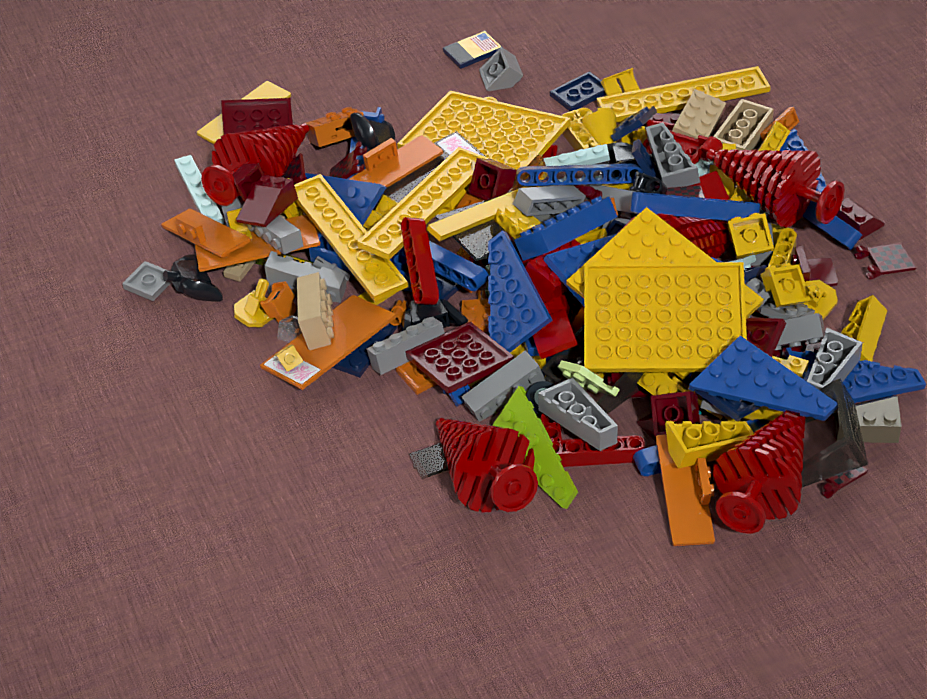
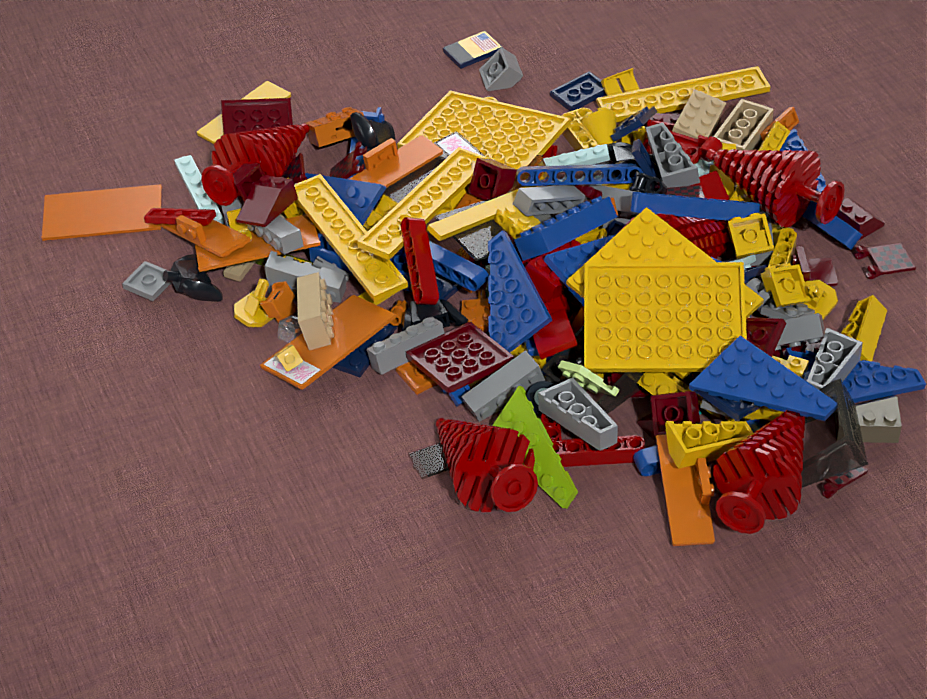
(99, 212): none -> orange piece
(169, 215): none -> red plate

